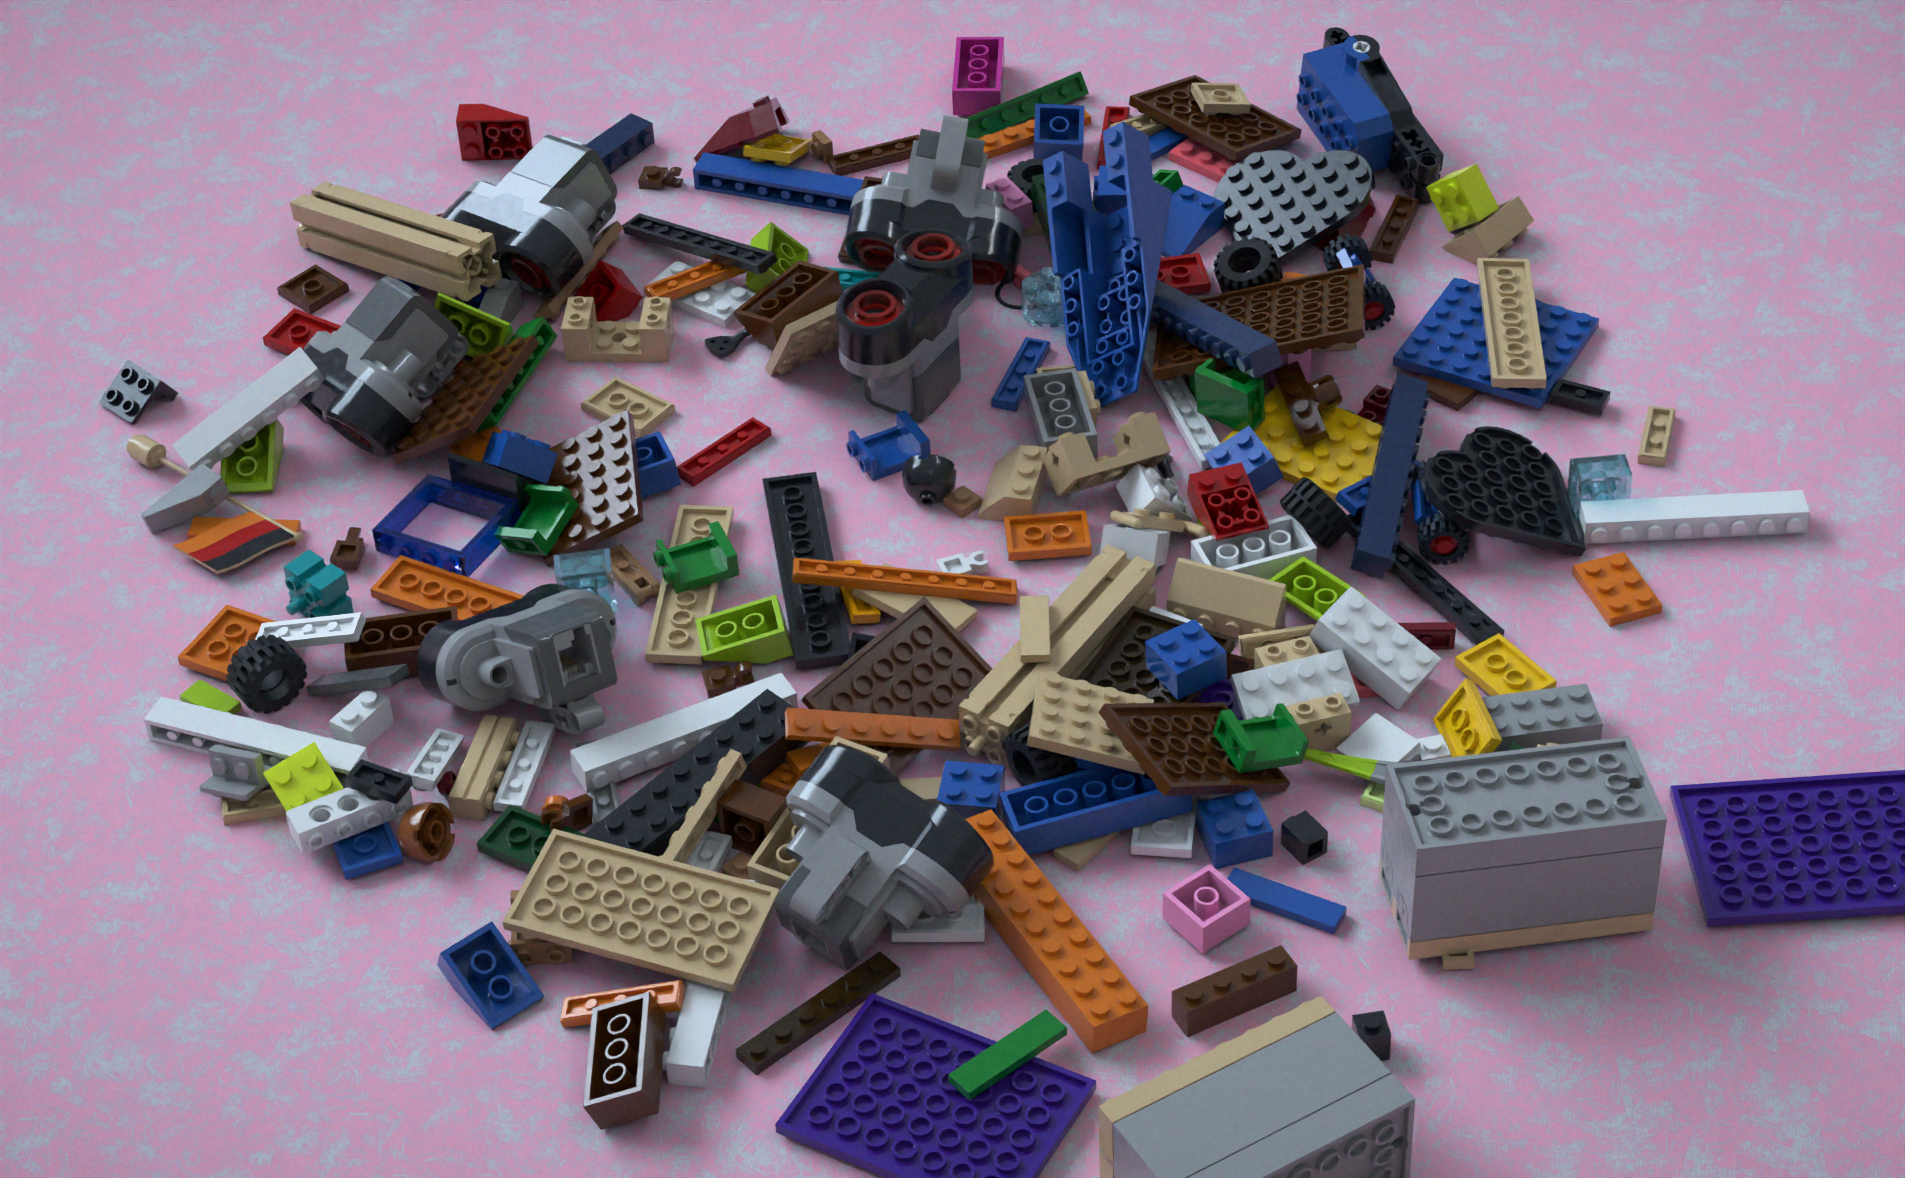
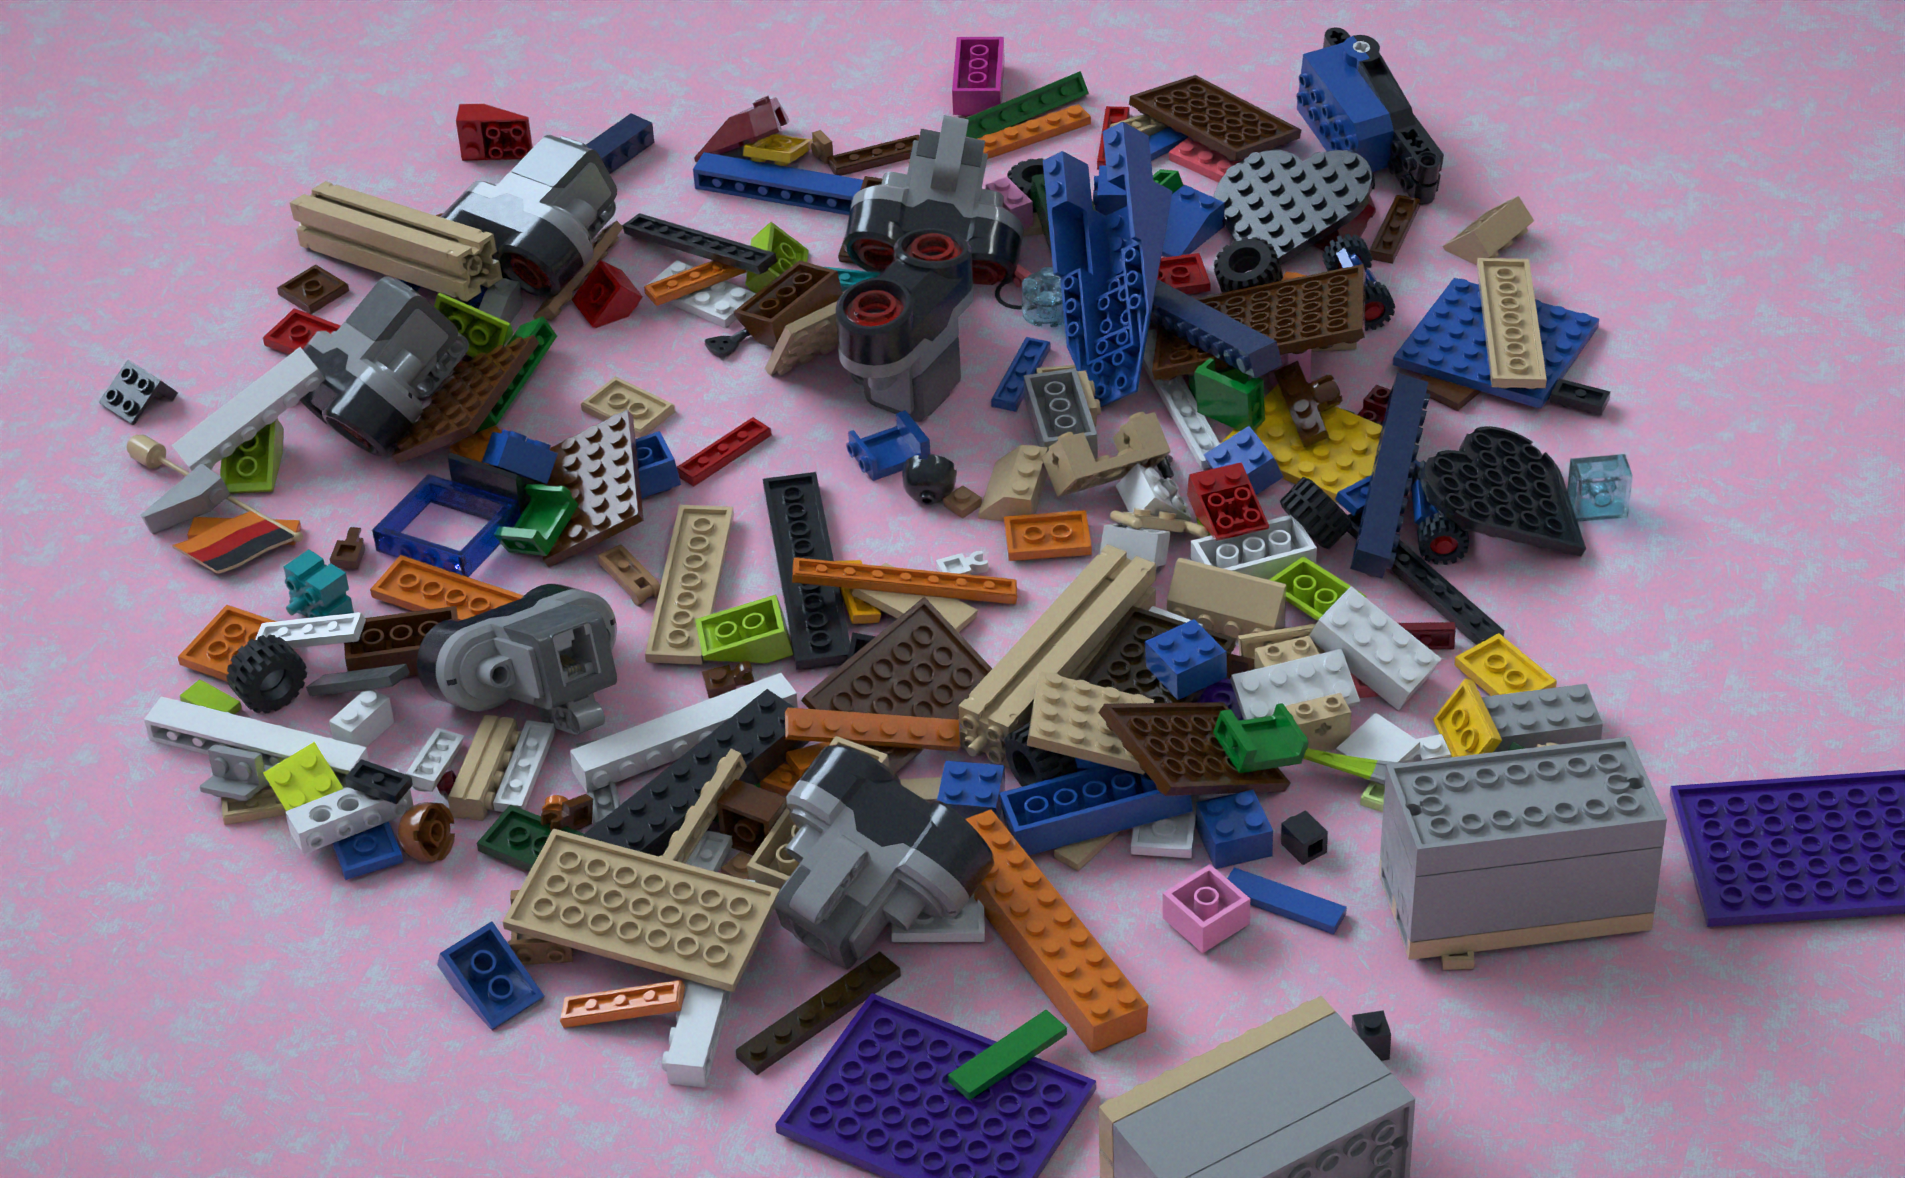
(587, 572): clear light blue brick -> none
(596, 341): tan plate -> none
(625, 1060): reddish brown brick -> none
(658, 177): reddish brown plate -> none
(698, 561): green panel -> none
(1034, 629): tan tile -> none
(1058, 130): blue brick -> none
(1220, 98): tan plate -> none
(1234, 991): reddish brown brick -> none
(1462, 197): neon yellow brick -> none
(1617, 589): orange plate -> none
(1656, 436): tan tile -> none
(1693, 517): white brick -> none

